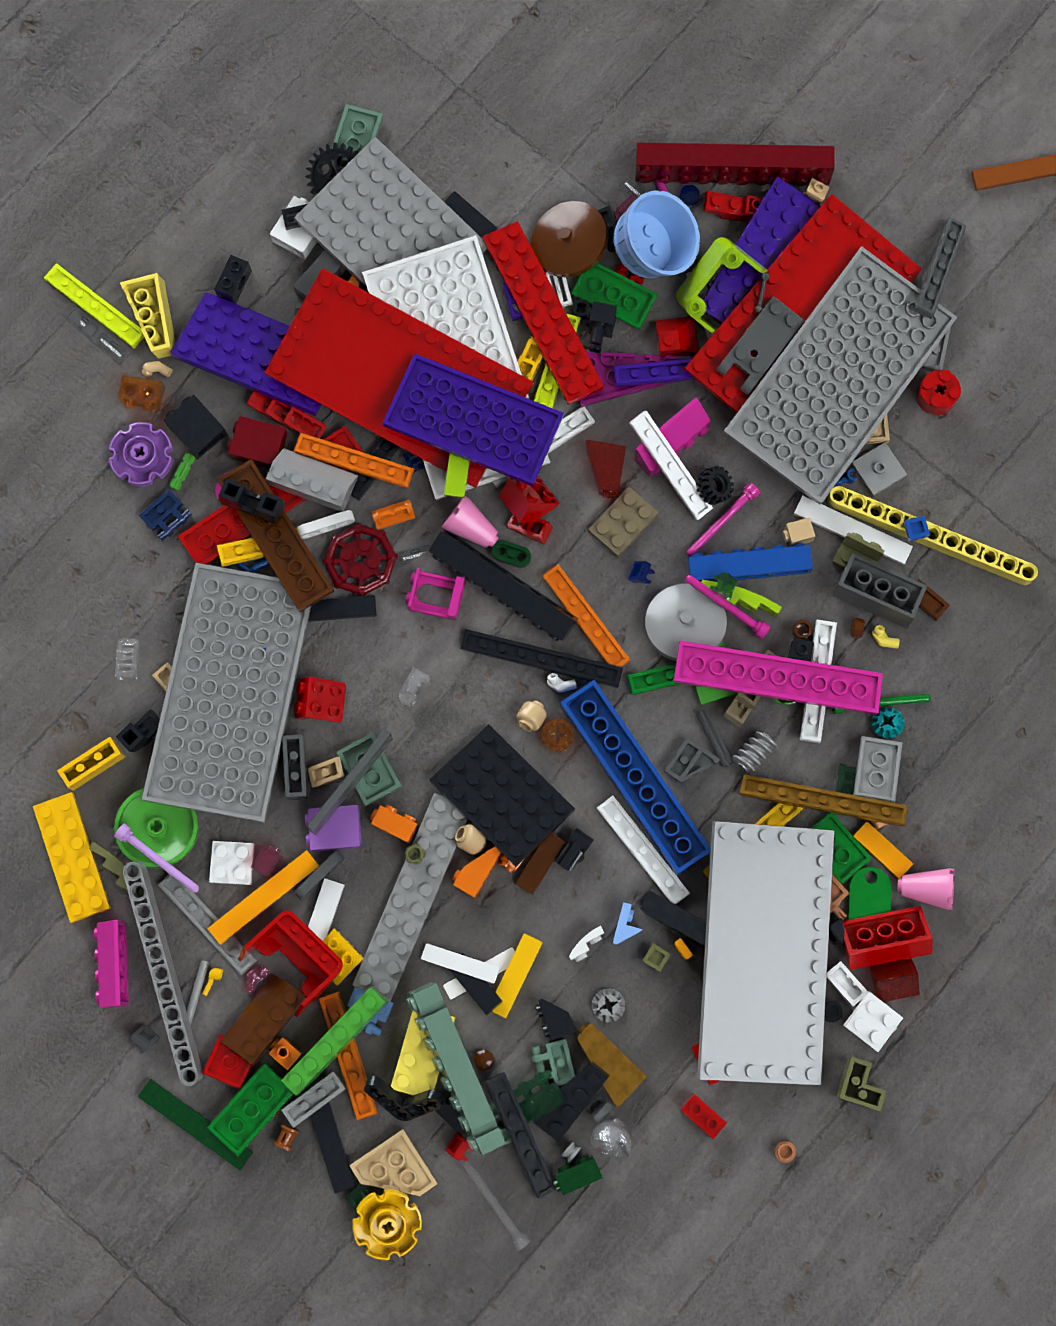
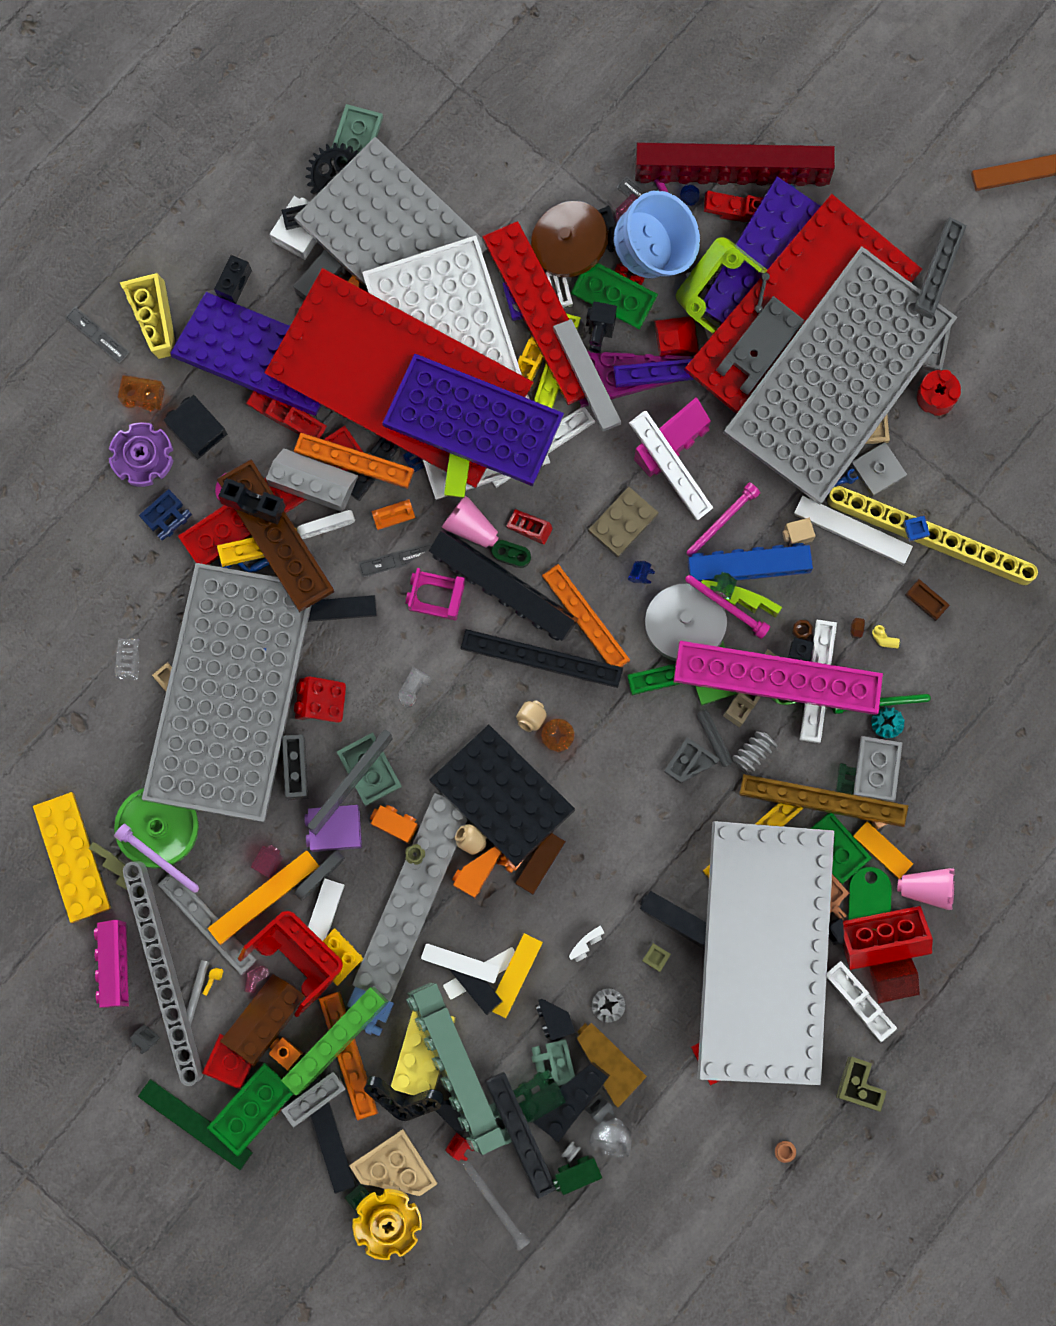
(91, 763): yellow brick -> none
(94, 305): neon yellow tile -> none
(139, 734): black brick -> none
(156, 366): tan arm -> none
(182, 471): bright green axle -> none
(232, 863): white plate -> none
(256, 441): dark red brick -> none
(286, 1137): dark orange bush -> none
(326, 772): tan slope -> none
(349, 555): dark red plate -> none
(470, 215): black tile -> none
(484, 1060): reddish brown tile -> none
(527, 501): red slope -> none
(560, 685): white arm -> none
(575, 308): black bush -> none
(576, 846): black piece -> none
(587, 375): none -> light grey tile
(607, 466): clear red slope -> none
(624, 931): light blue slope -> none
(635, 778): blue brick -> none
(643, 850): white tile -> none
(683, 949): light orange tile -> none
(703, 1116): red brick -> none
(707, 489): black tyre -> none
(816, 191): tan bracket -> none
(832, 1011): black tile -> none
(856, 544): olive bracket -> none
(873, 1021): white plate -> none
(880, 590): dark grey slope -> none

